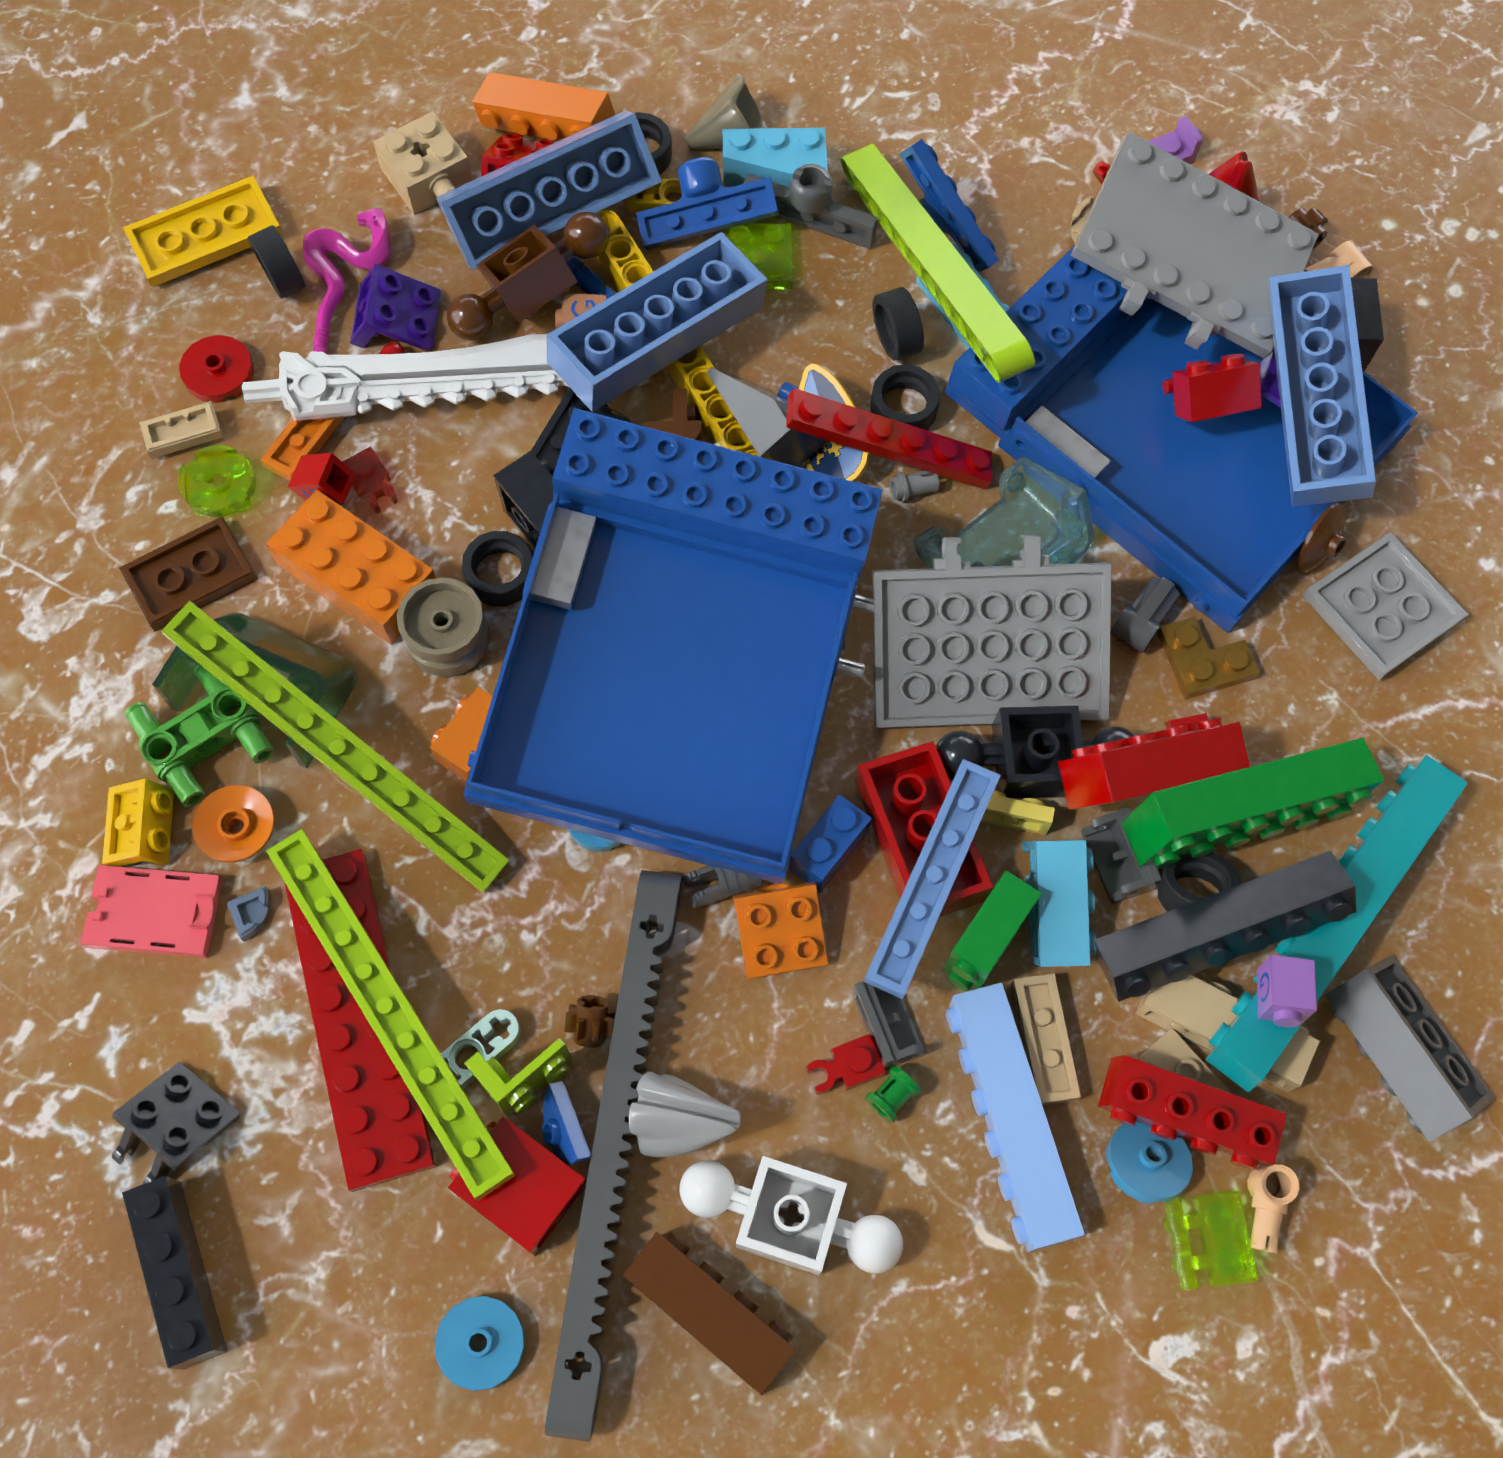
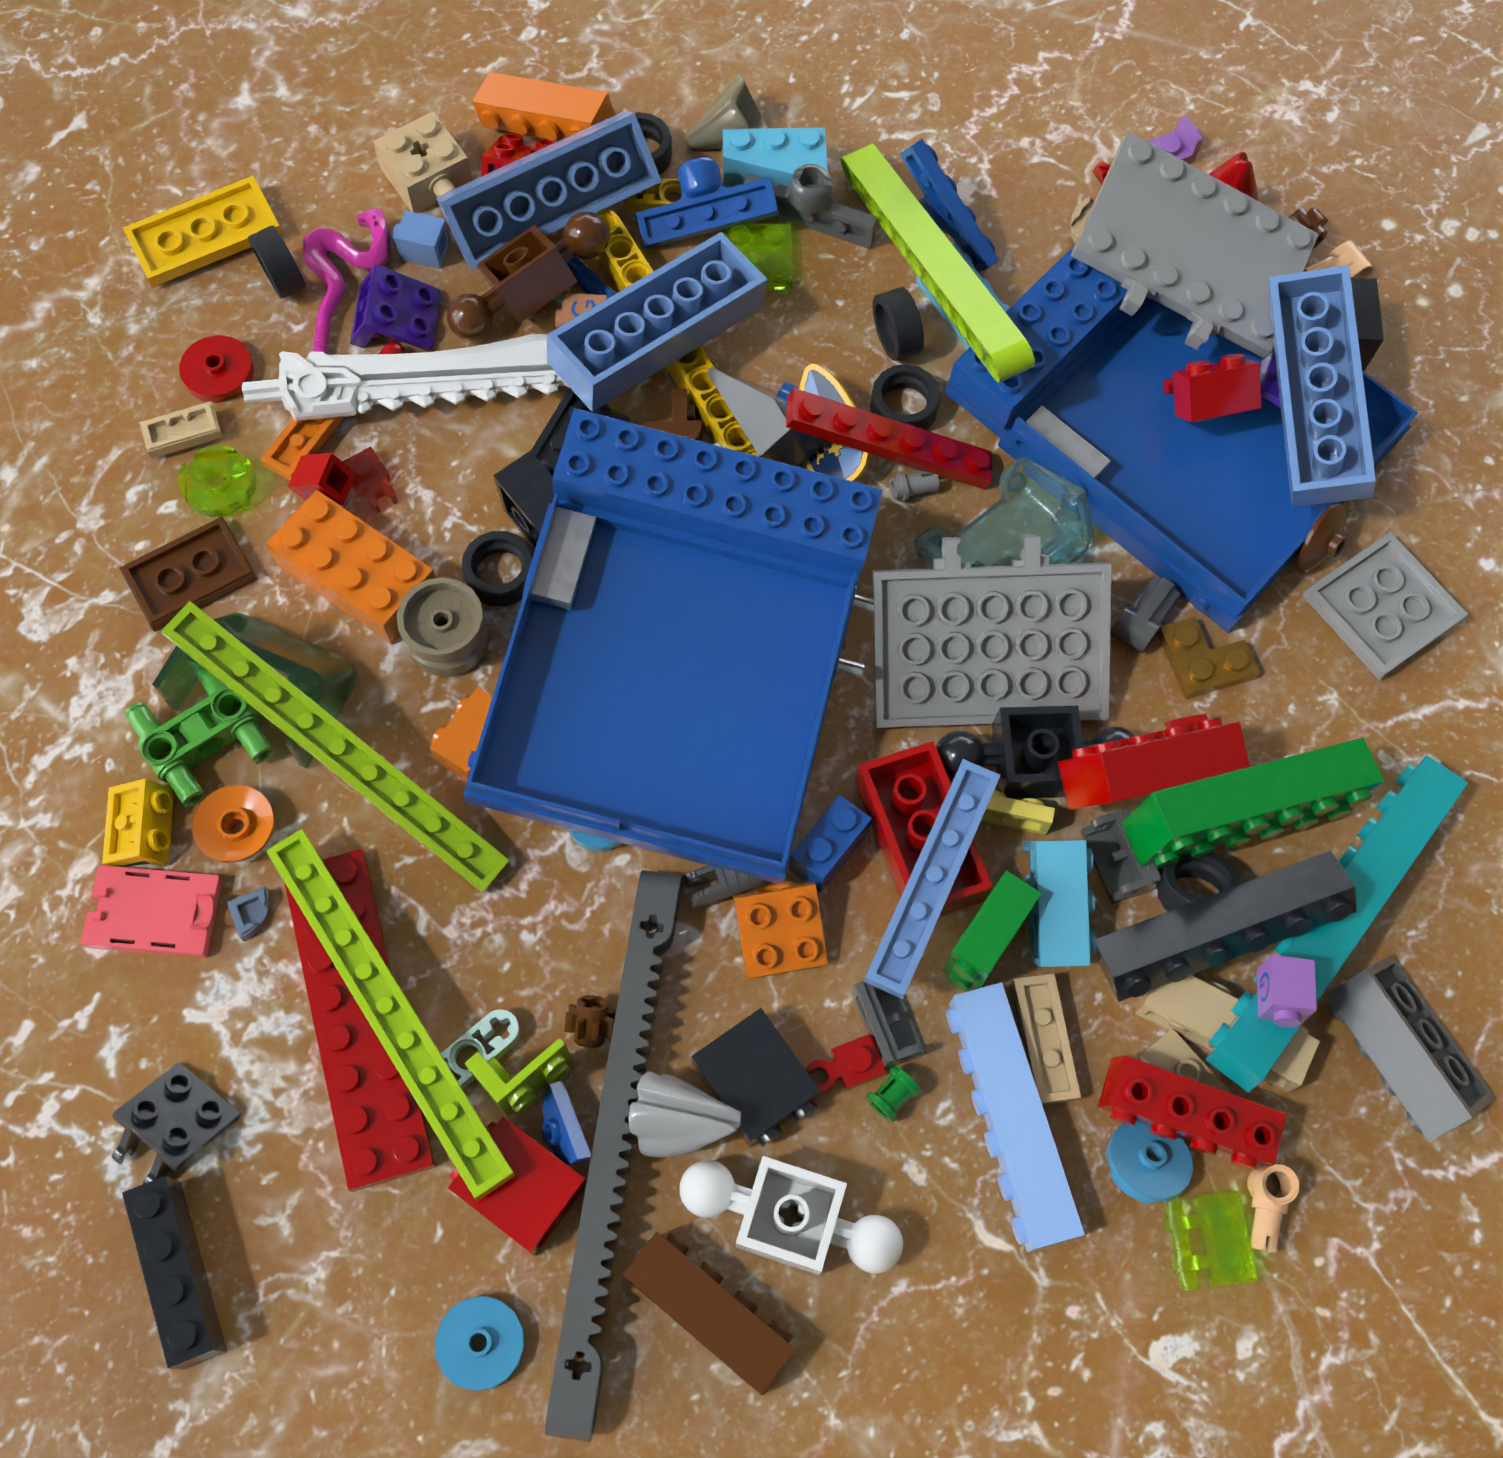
(421, 239): none -> medium blue brick
(758, 1076): none -> black brick

